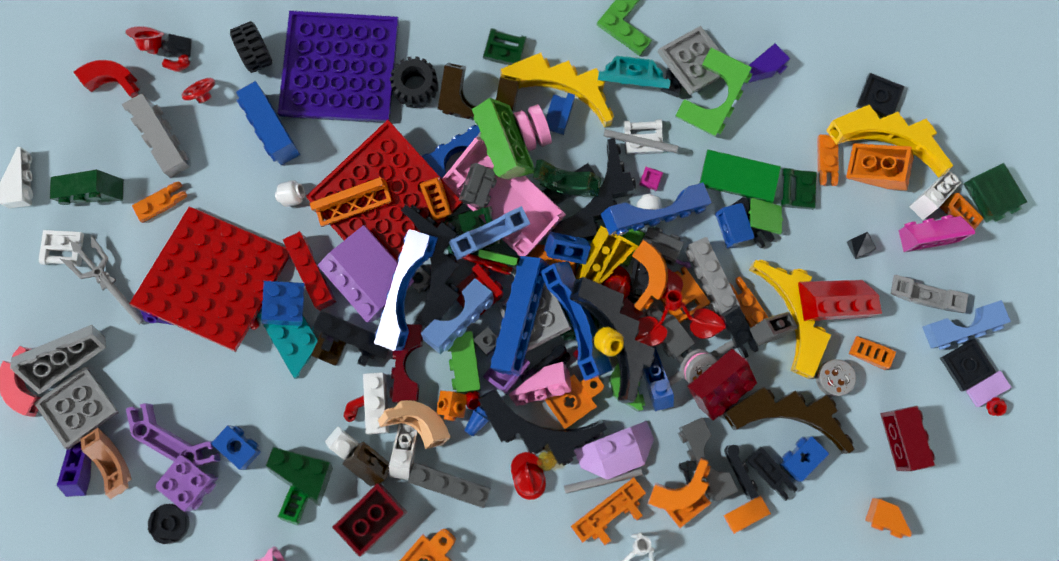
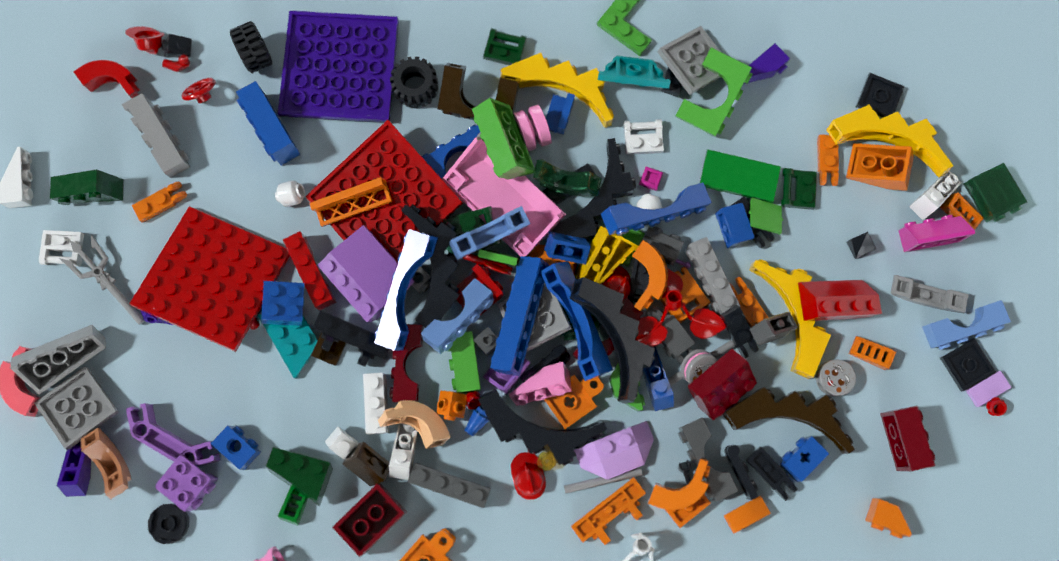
(352, 408): red arm -> none
(442, 195): orange slope -> none
(477, 186): dark grey brick -> none
(608, 341): yellow head -> none
(641, 141): light grey bar -> none

